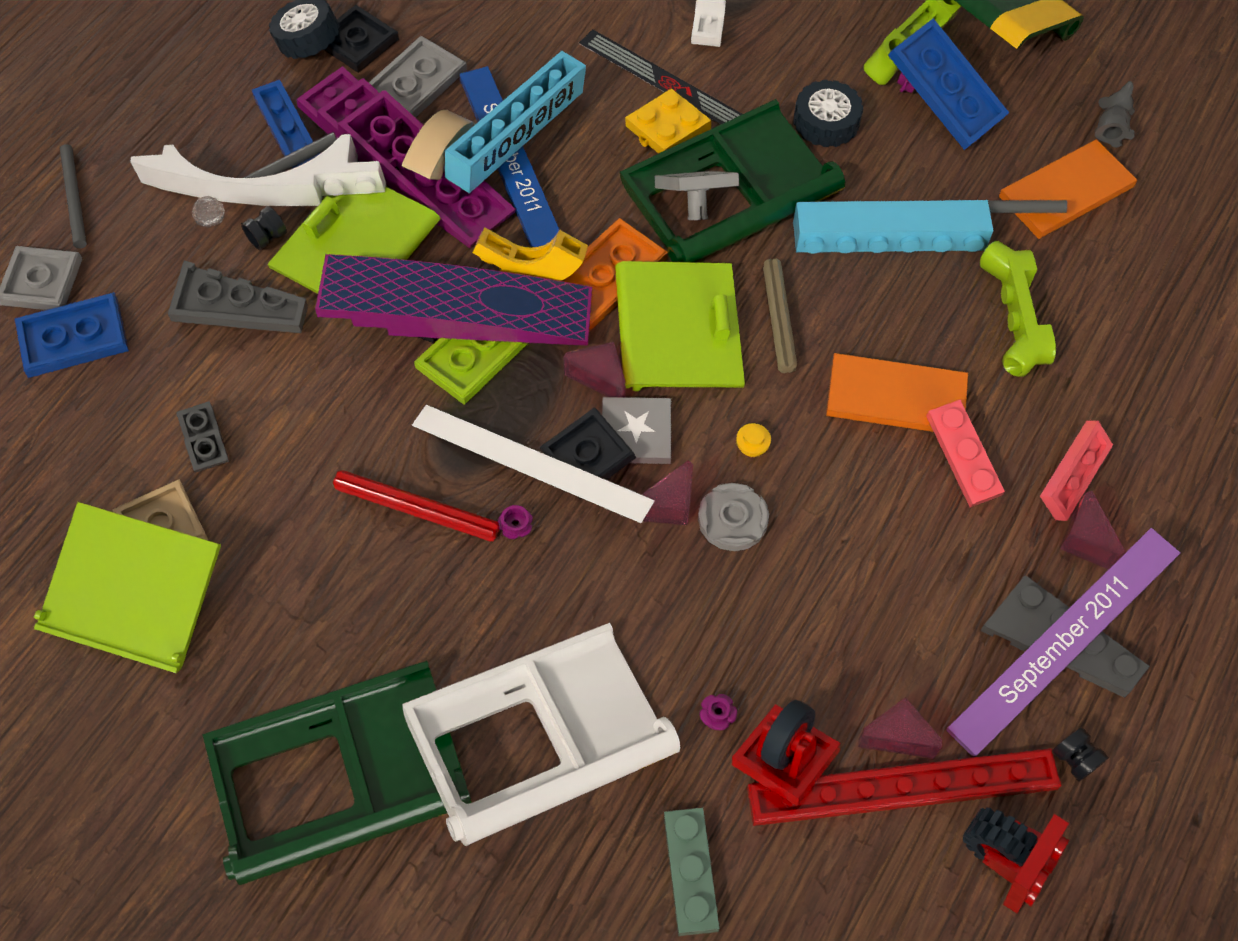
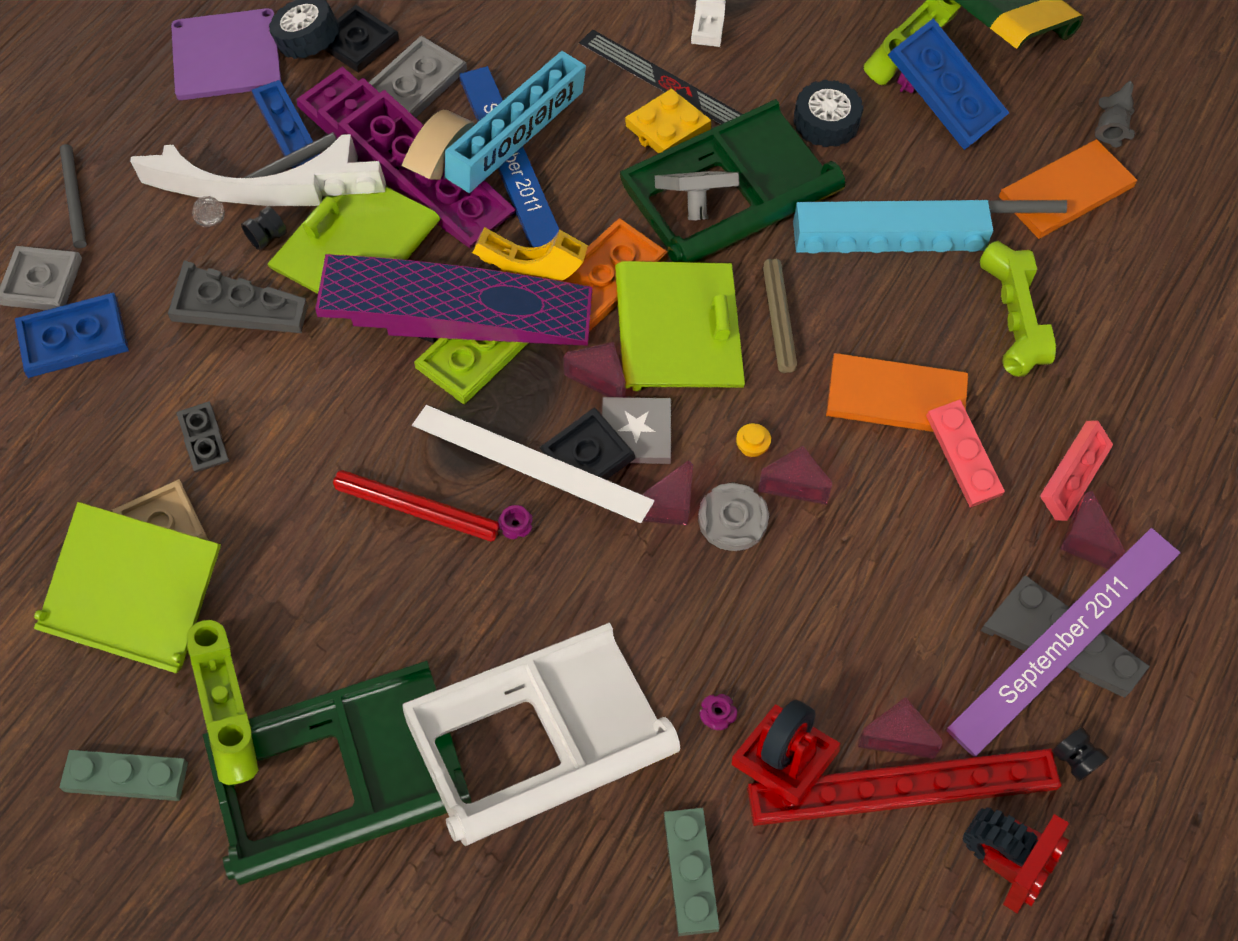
(124, 775): none -> sand green plate
(221, 703): none -> lime plate
(224, 54): none -> medium lavender piece
(796, 477): none -> clear pink slope

